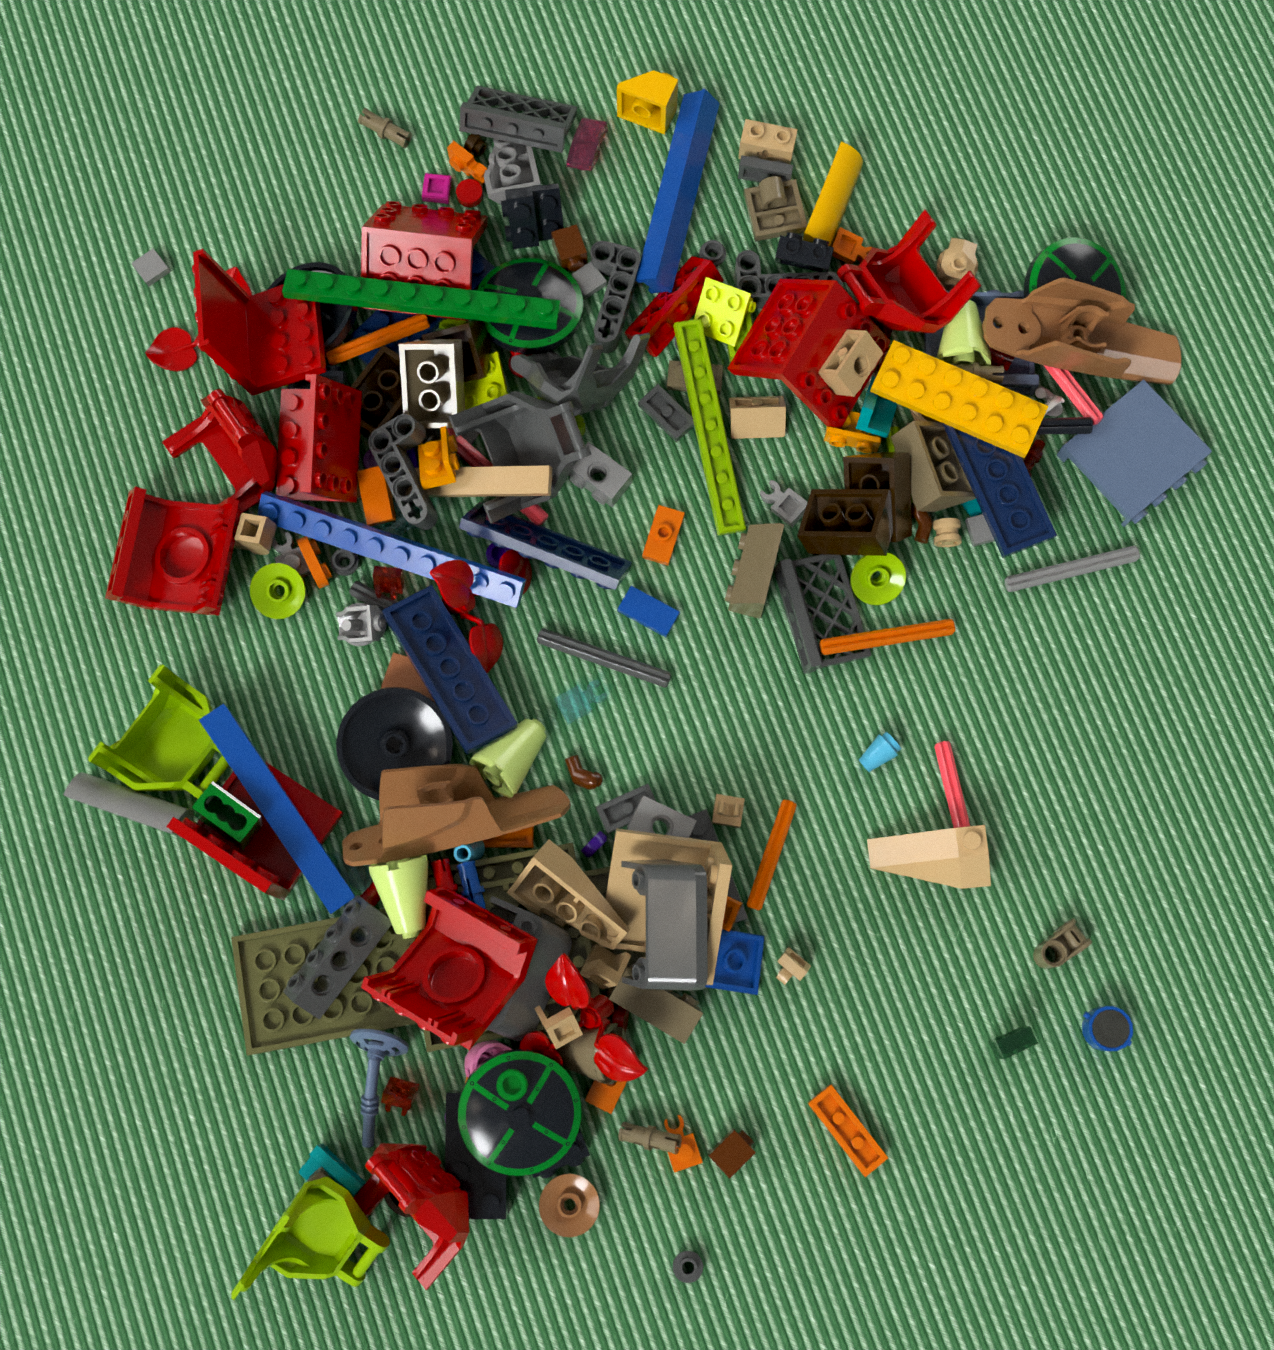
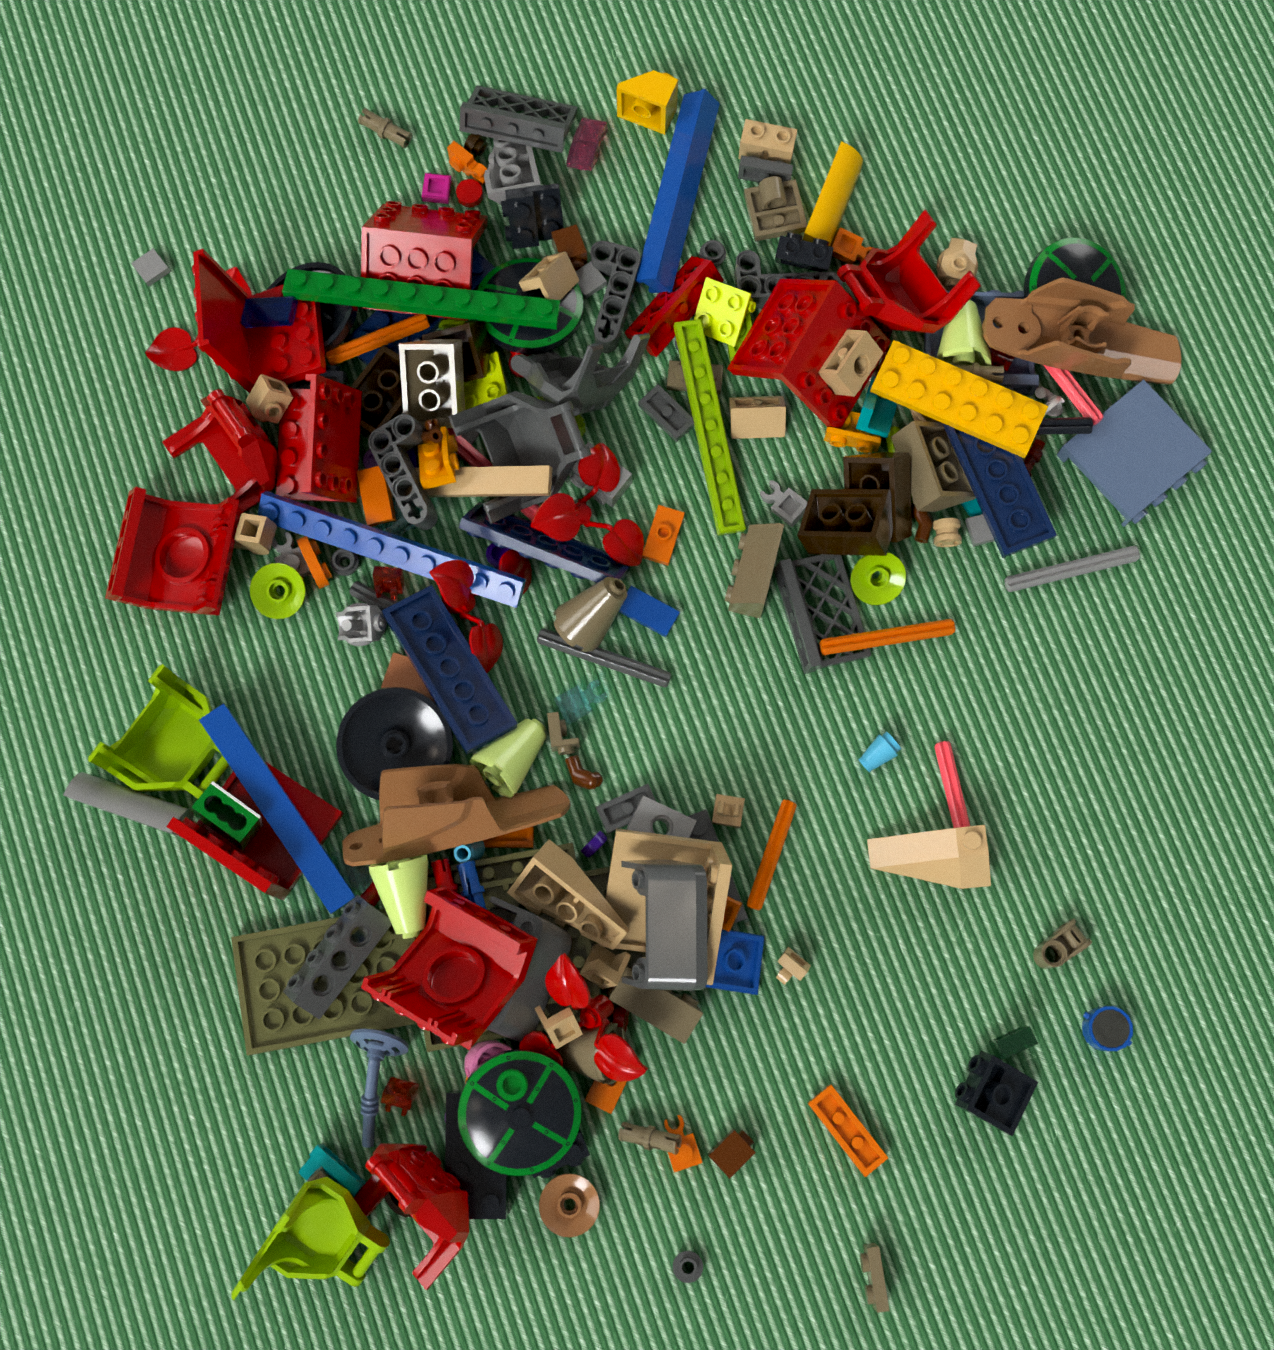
(269, 311): none -> clear blue tile
(269, 399): none -> tan brick
(432, 434): none -> reddish brown arm
(552, 275): none -> tan panel
(557, 730): none -> dark tan bracket
(562, 518): none -> red plant
(590, 614): none -> dark tan cone
(876, 1290): none -> dark tan plate
(995, 1092): none -> black plate

